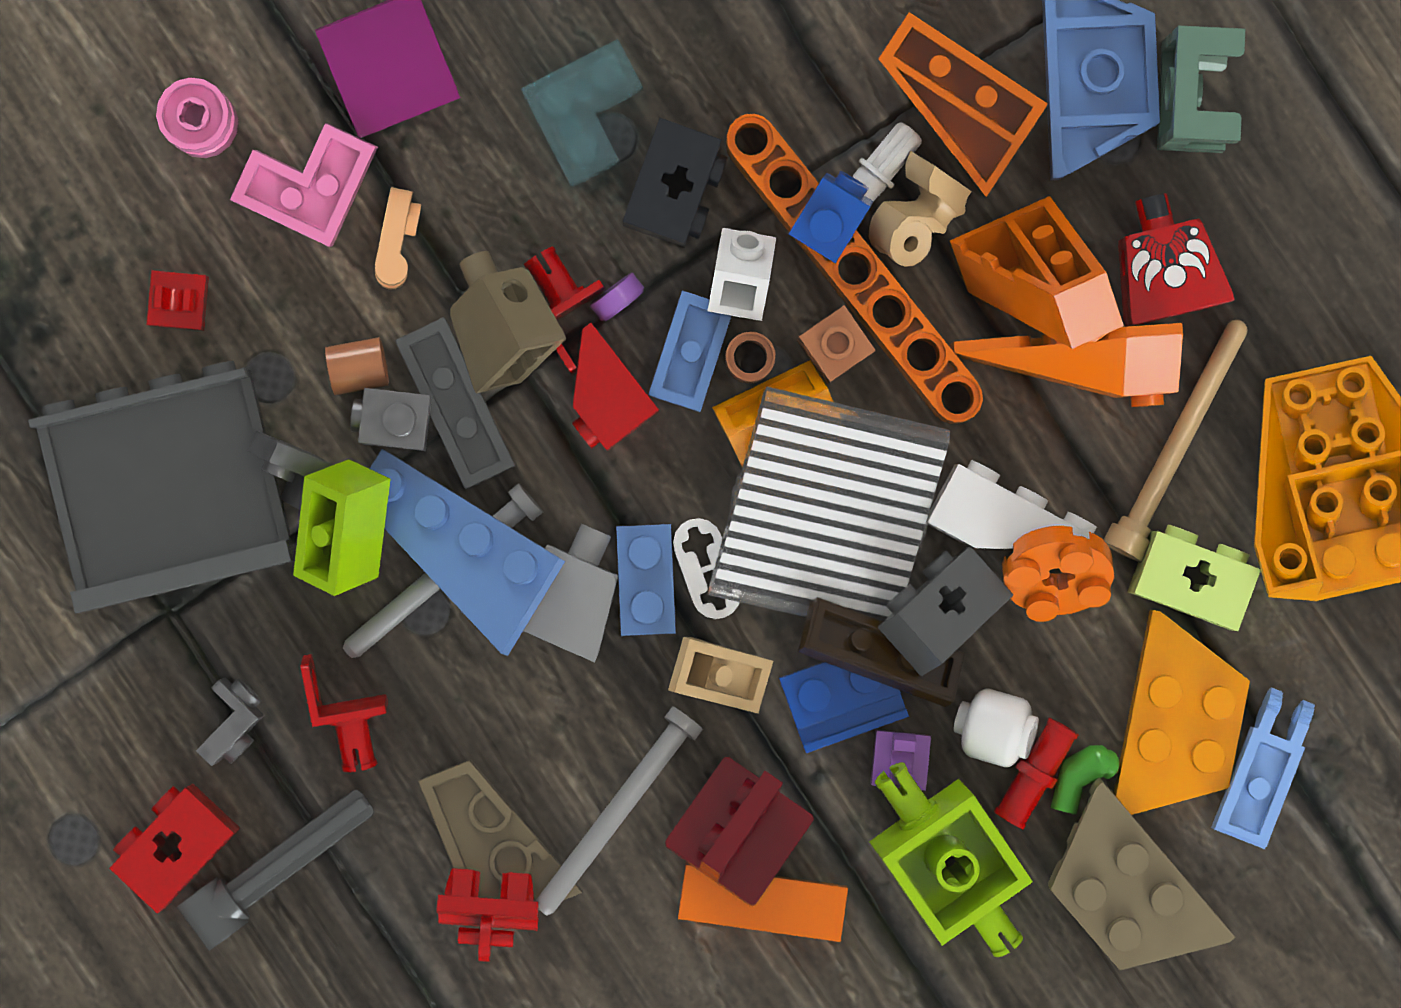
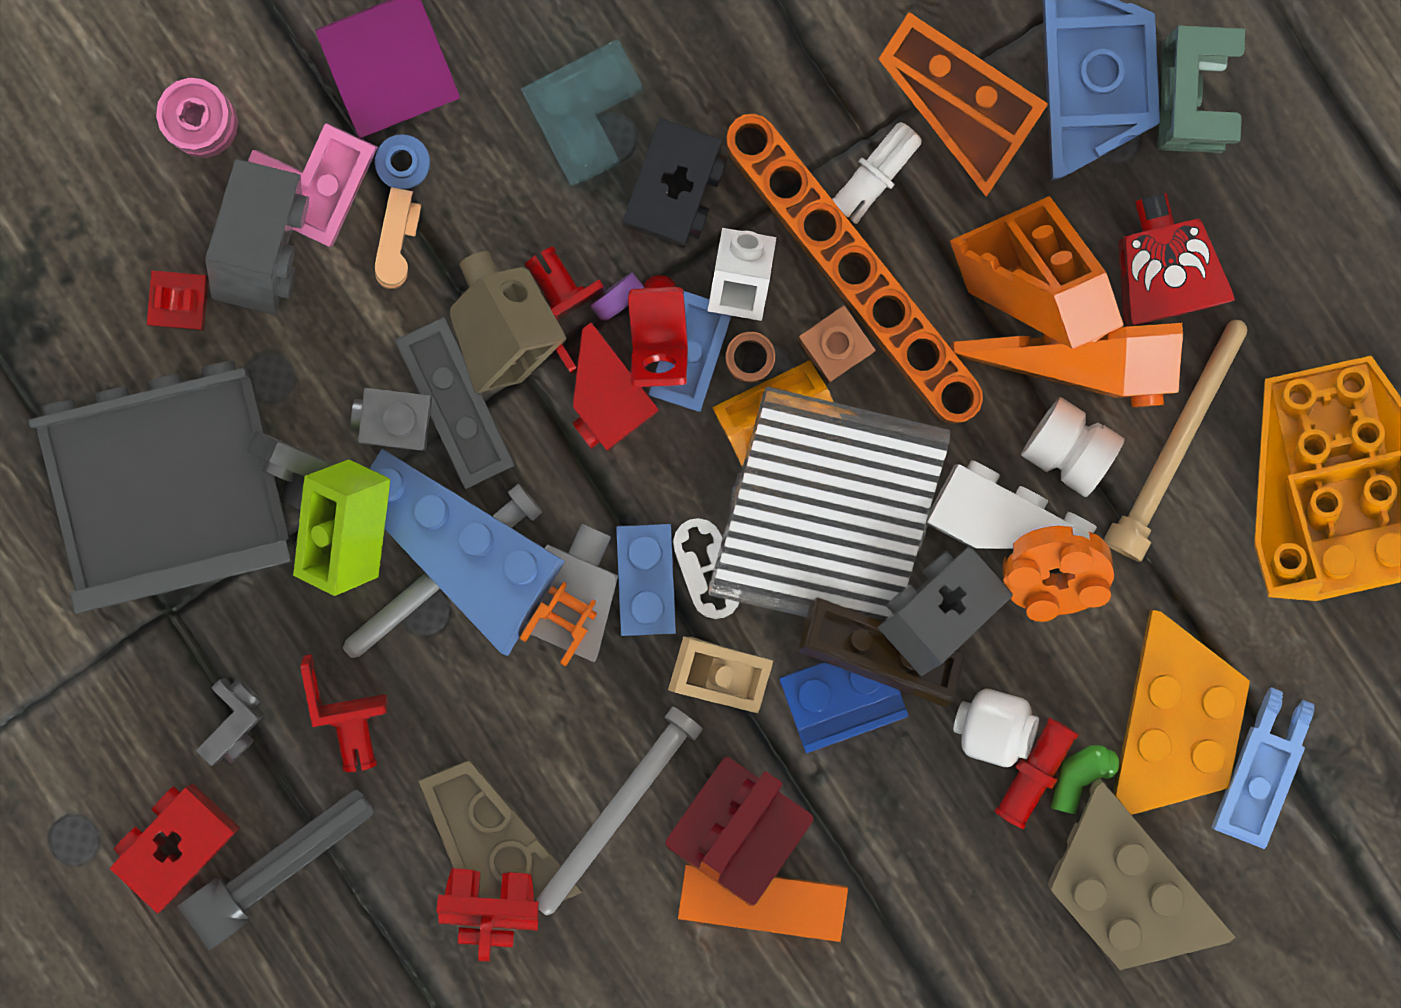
(249, 245): none -> dark grey brick
(357, 366): nougat beam -> none
(406, 179): none -> medium blue plate
(545, 611): none -> orange piece
(658, 332): none -> red bracket
(832, 215): blue bracket -> none
(898, 747): medium lavender tile -> none
(906, 228): tan leg -> none
(926, 837): lime brick -> none
(1073, 447): none -> white wheel
(1228, 583): yellowish green brick -> none

